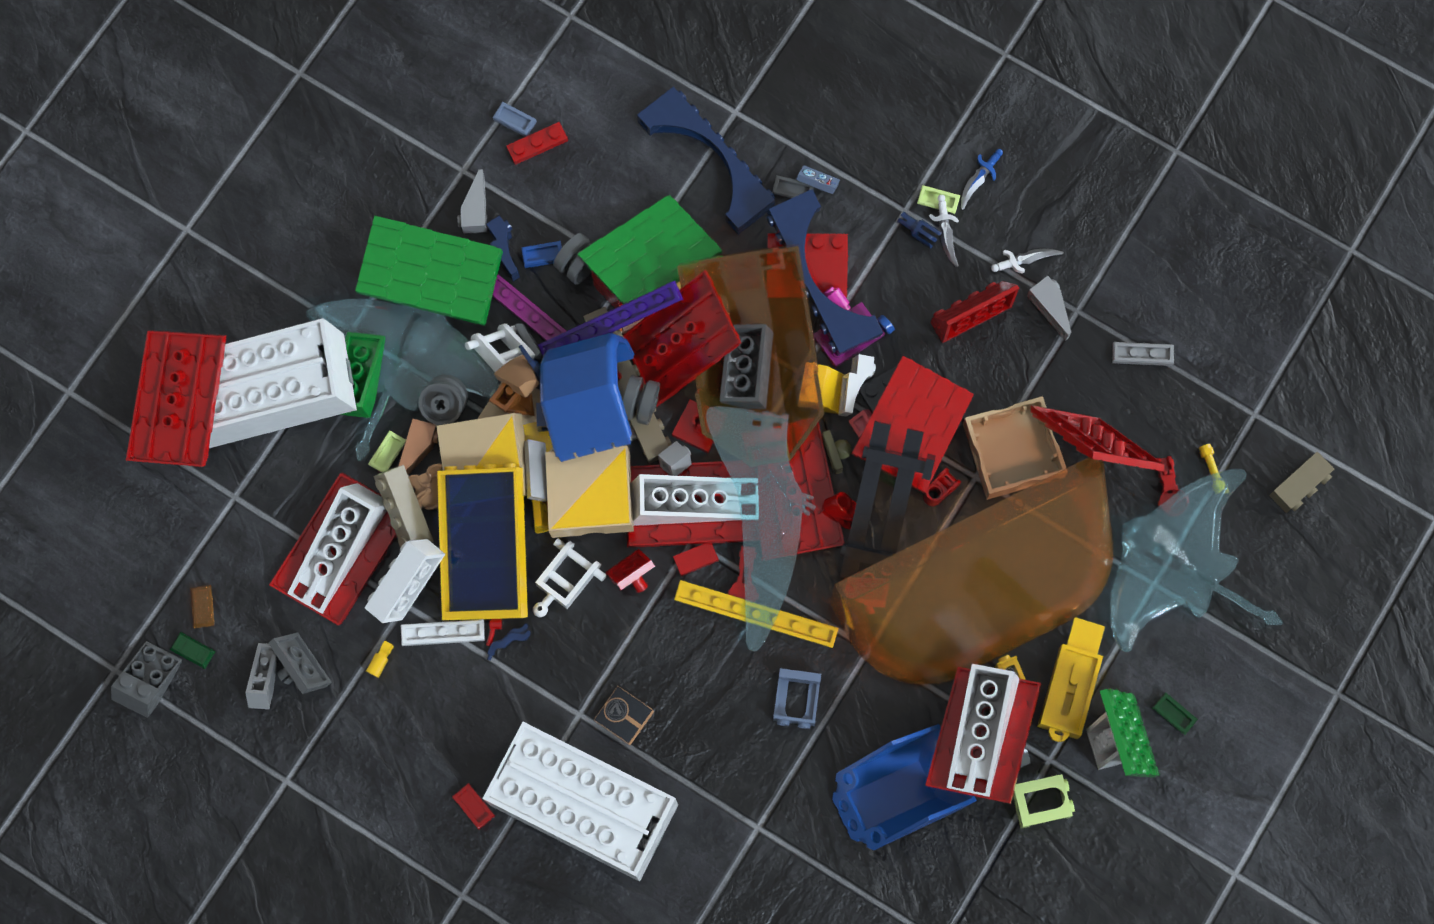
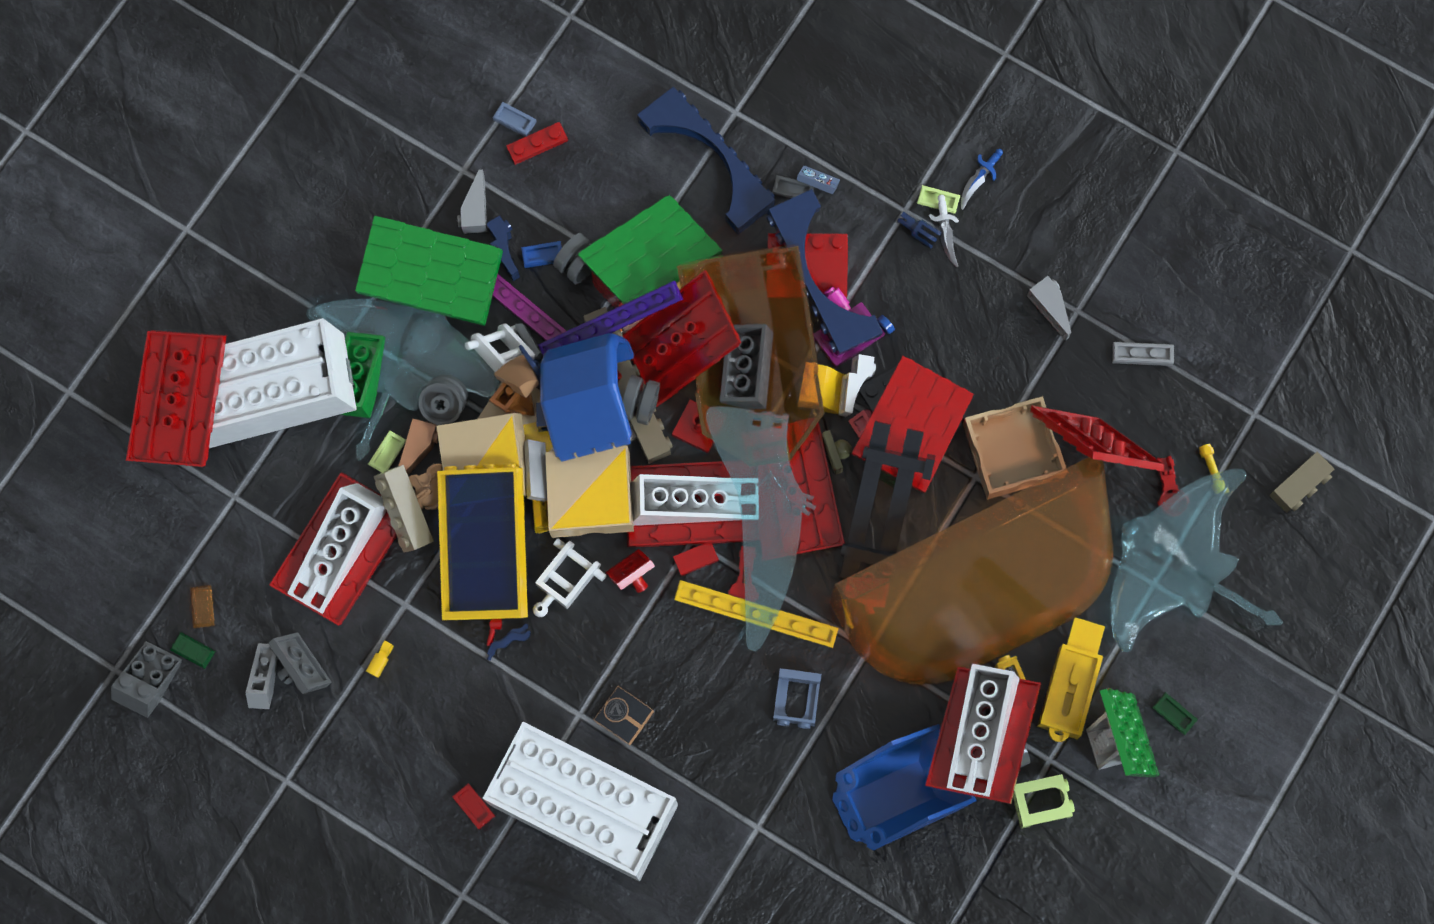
(404, 580): white brick -> none
(442, 632): white tile -> none
(675, 459): light grey brick -> none
(841, 508): red piece -> none
(943, 485): red piece -> none
(974, 310): red slope -> none
(1025, 258): piece -> none

